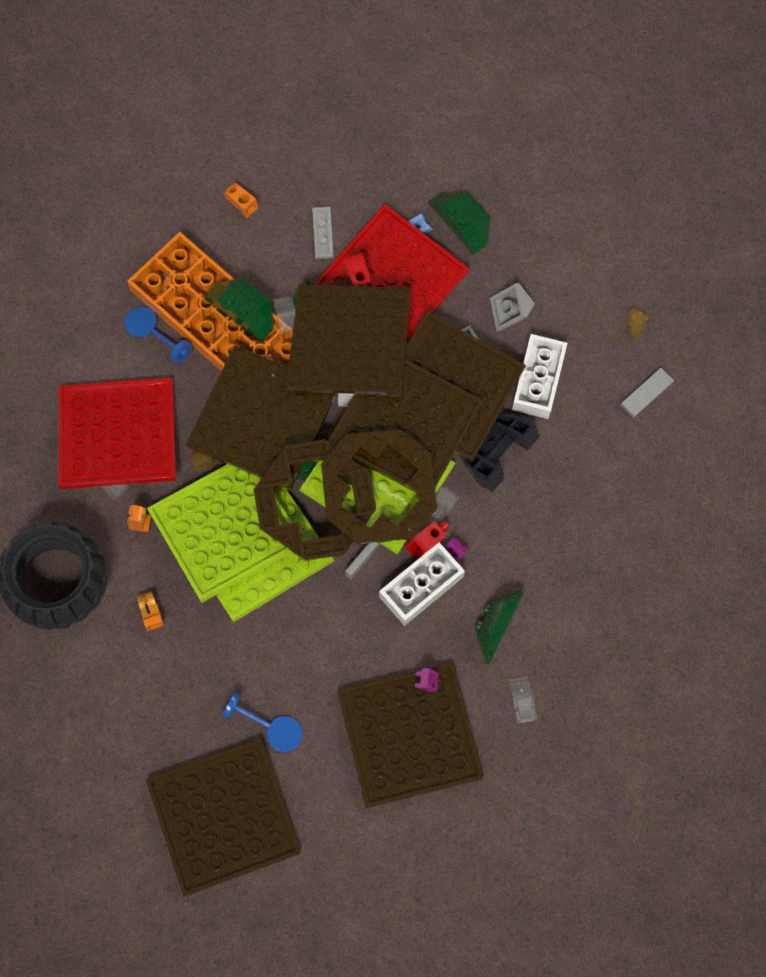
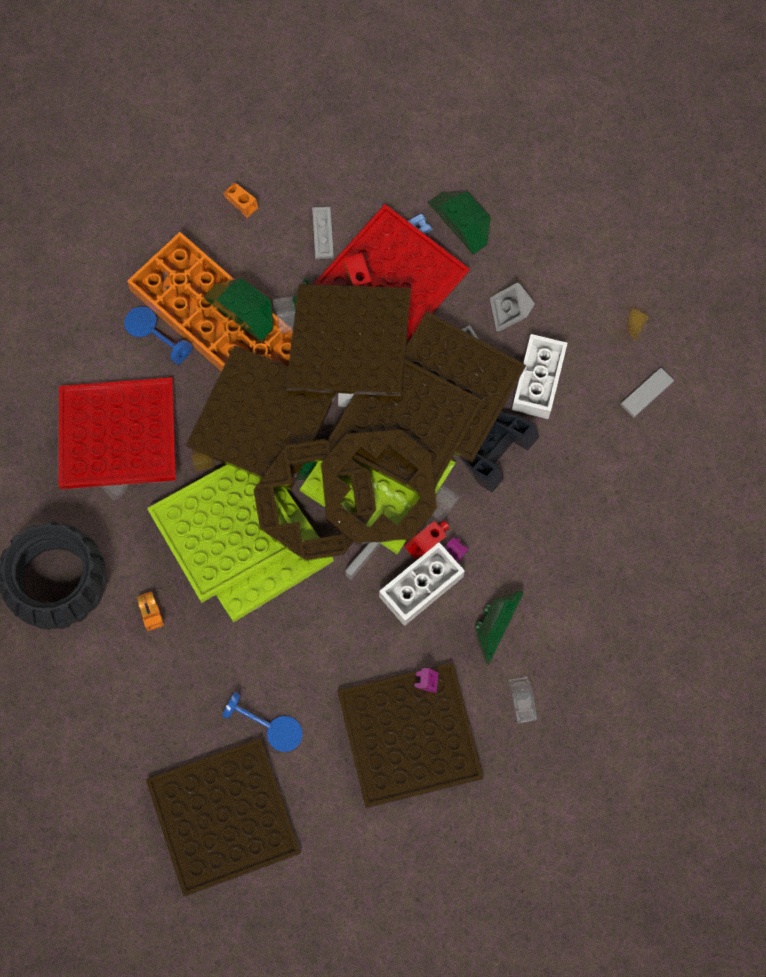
(138, 519): orange leg -> none

